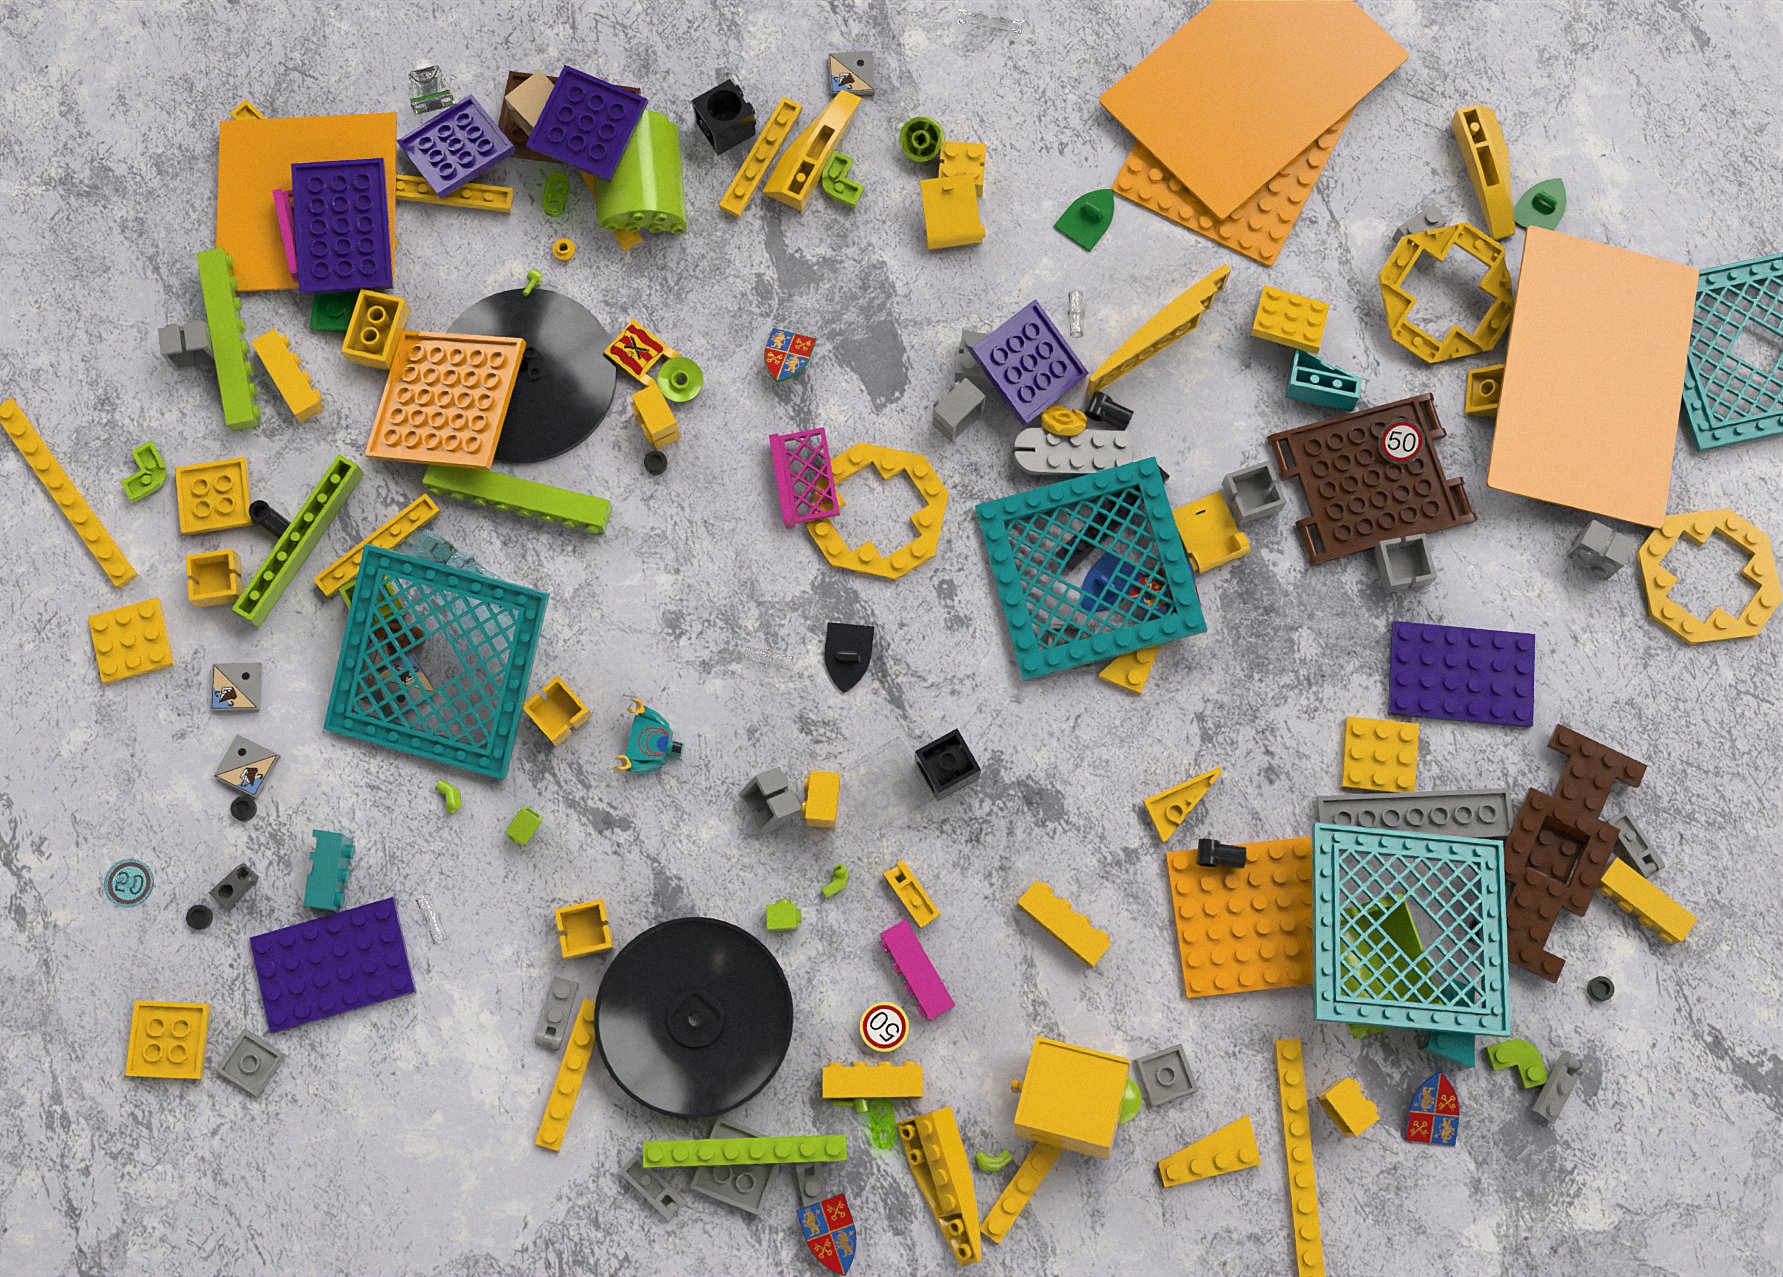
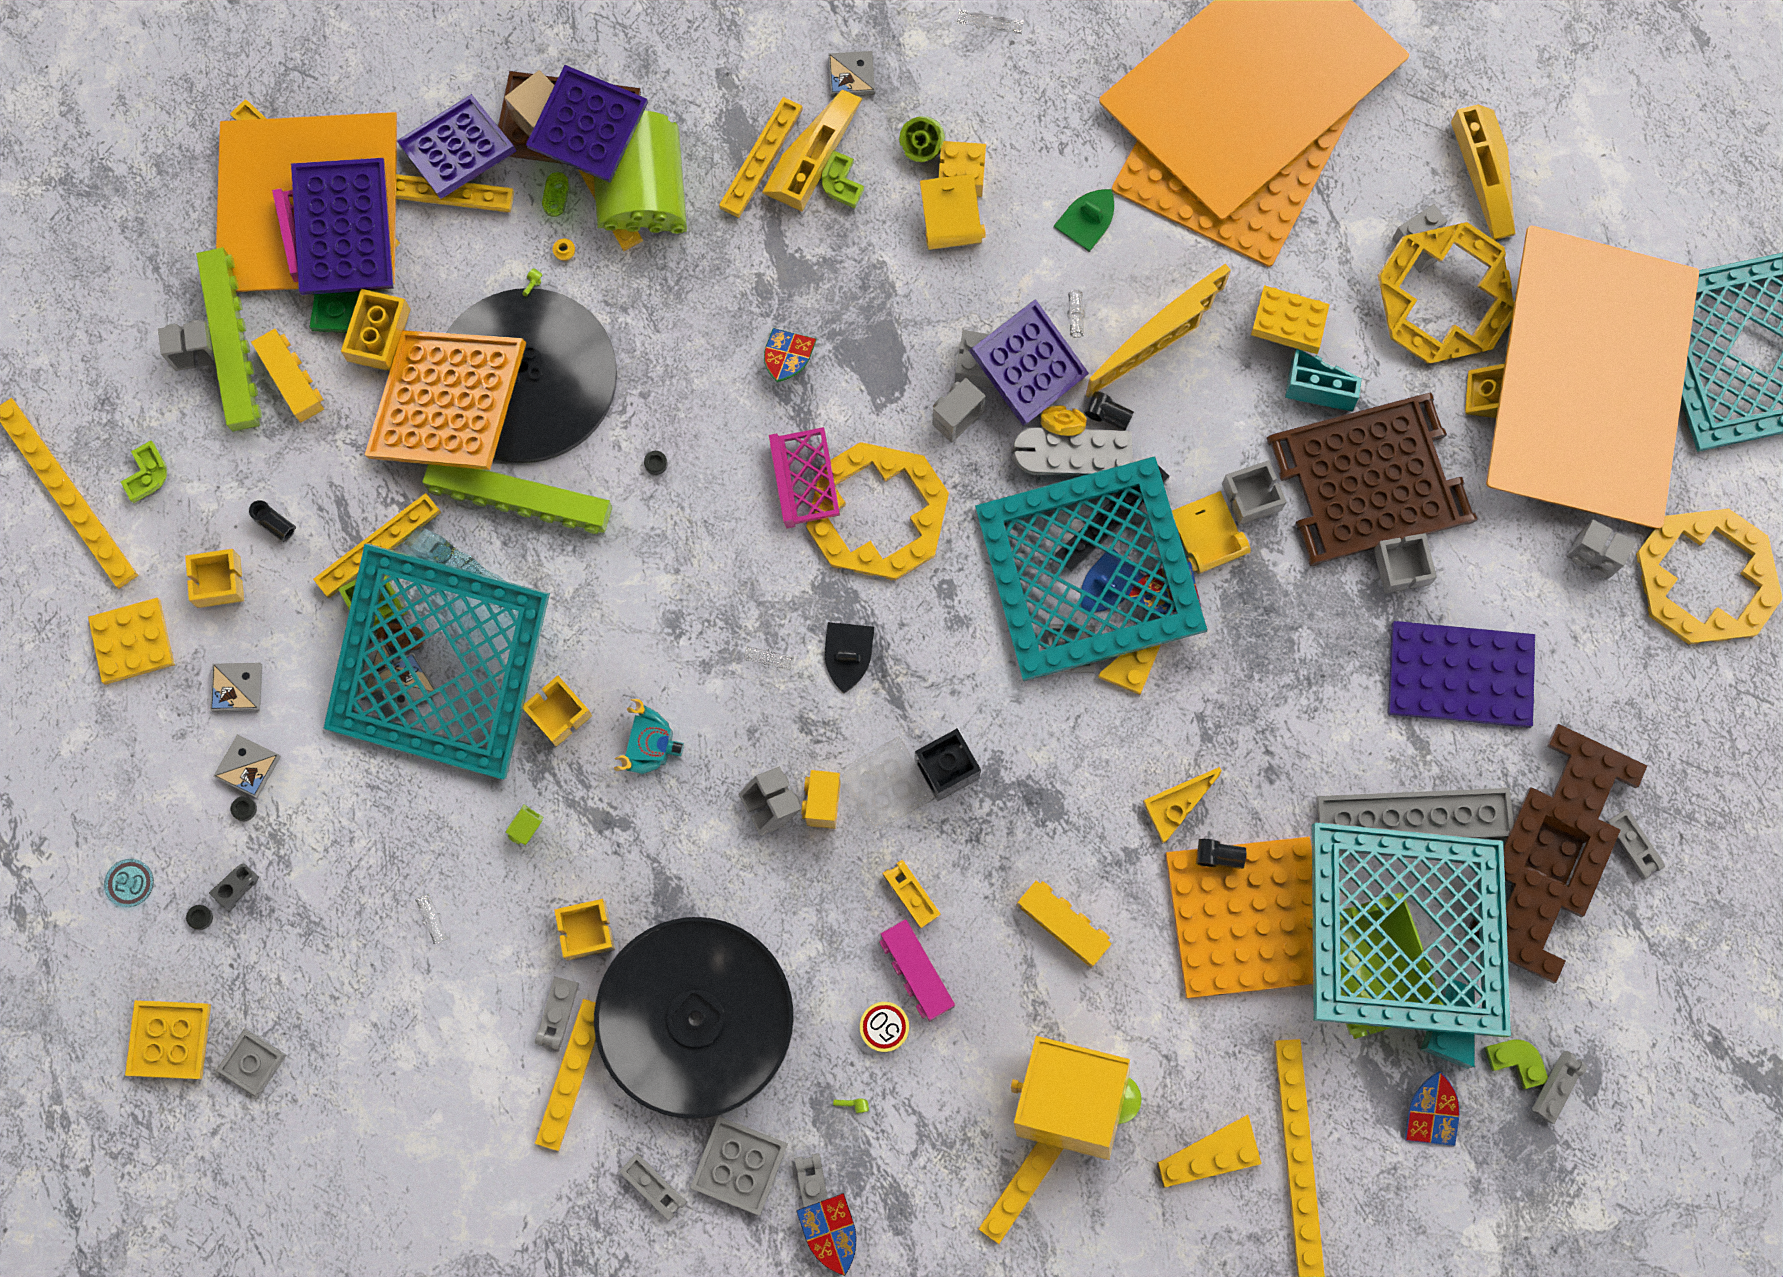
(213, 496): yellow plate -> none
(298, 541): lime brick -> none
(328, 871): teal wedge -> none
(332, 965): dark purple plate -> none
(428, 88): clear torso -> none
(452, 794): lime arm -> none
(638, 351): flag -> none
(655, 417): yellow piece -> none
(680, 368): lime dish -> none
(724, 134): black brick -> none
(744, 1151): lime brick -> none
(783, 916): lime brick -> none
(838, 882): lime arm -> none
(872, 1082): yellow brick -> none
(883, 1123): clear neon green plate -> none
(944, 1178): yellow wedge -> none
(992, 1163): lime arm -> none
(1166, 1075): light grey tile -> none
(1348, 1107): yellow piece -> none
(1379, 755): yellow plate -> none
(1401, 441): piece -> none
(1542, 205): shield -> none
(1600, 988): pearl dark grey tile -> none
(1646, 902): yellow brick -> none

